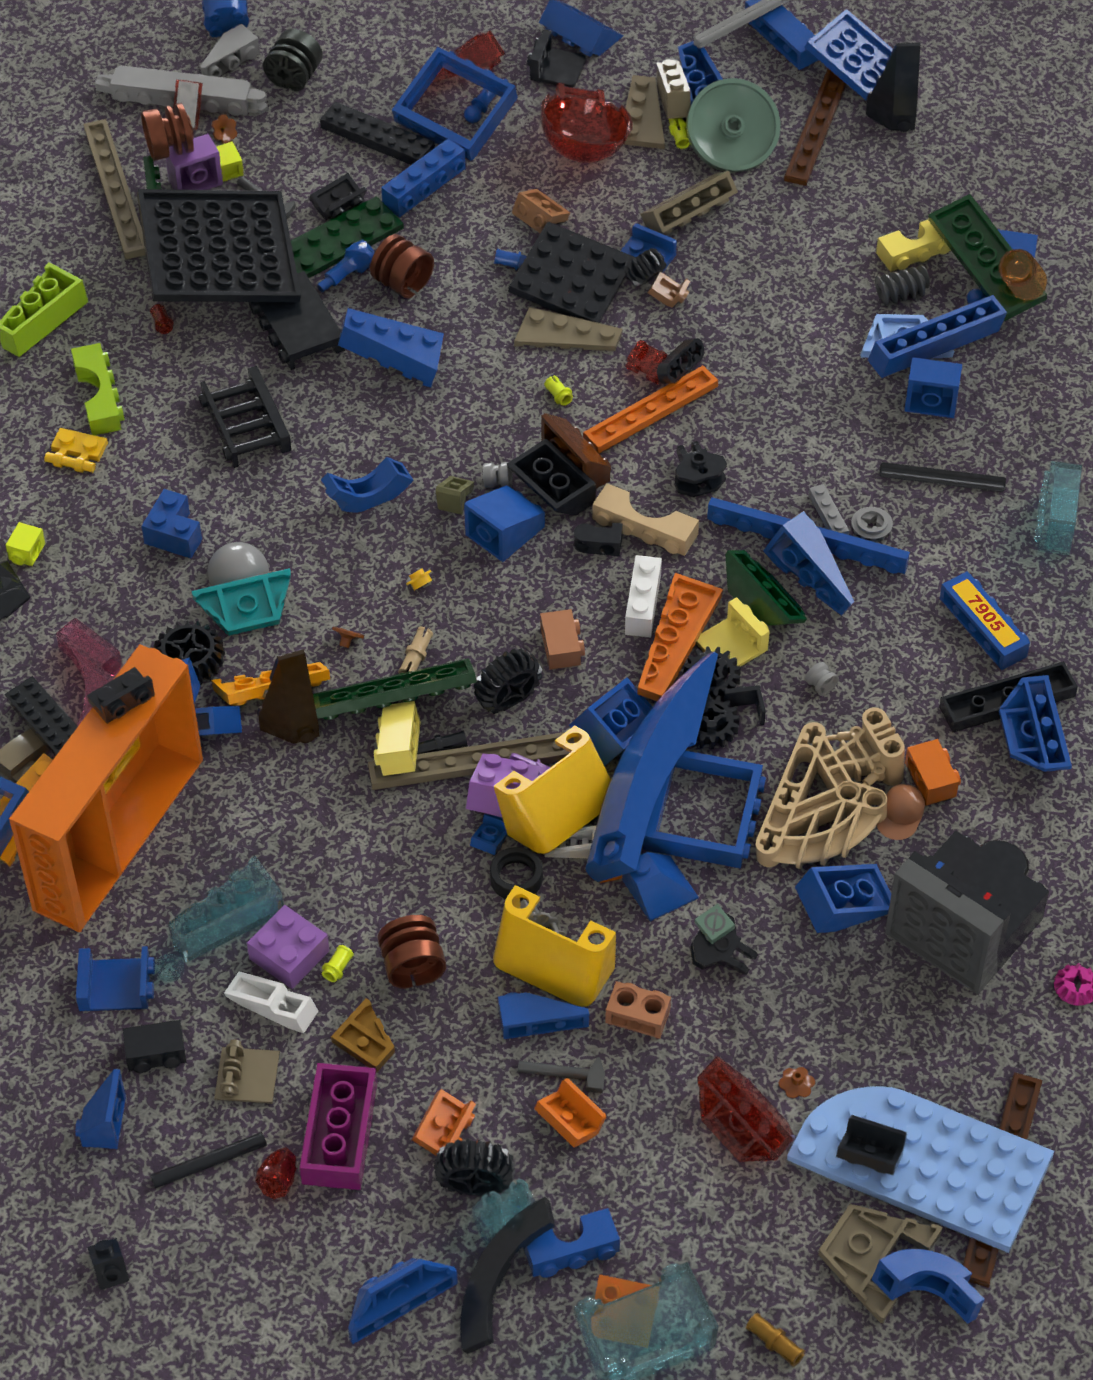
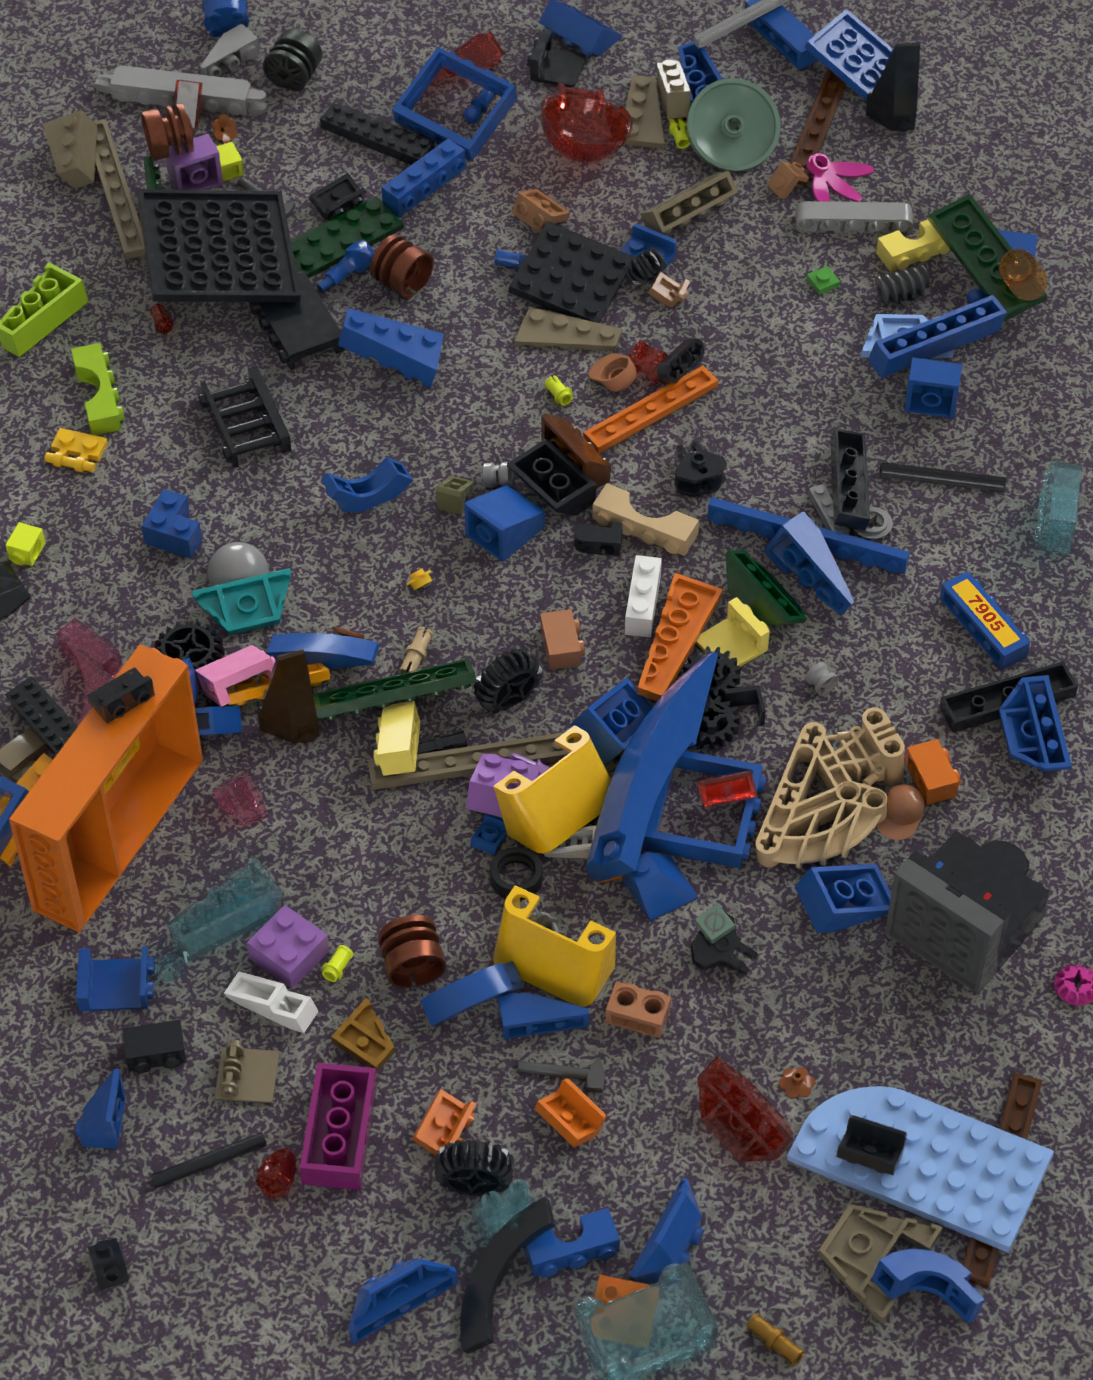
(73, 147): none -> dark tan wedge
(232, 669): none -> bright pink panel
(241, 799): none -> clear pink slope
(328, 649): none -> blue slope
(470, 992): none -> blue arch
(614, 372): none -> nougat cap
(671, 1238): none -> blue wedge
(726, 789): none -> clear red slope
(786, 178): none -> medium nougat bracket
(823, 280): none -> bright green plate
(827, 173): none -> dark pink plant
(849, 479): none -> black piece
(854, 216): none -> light grey beam

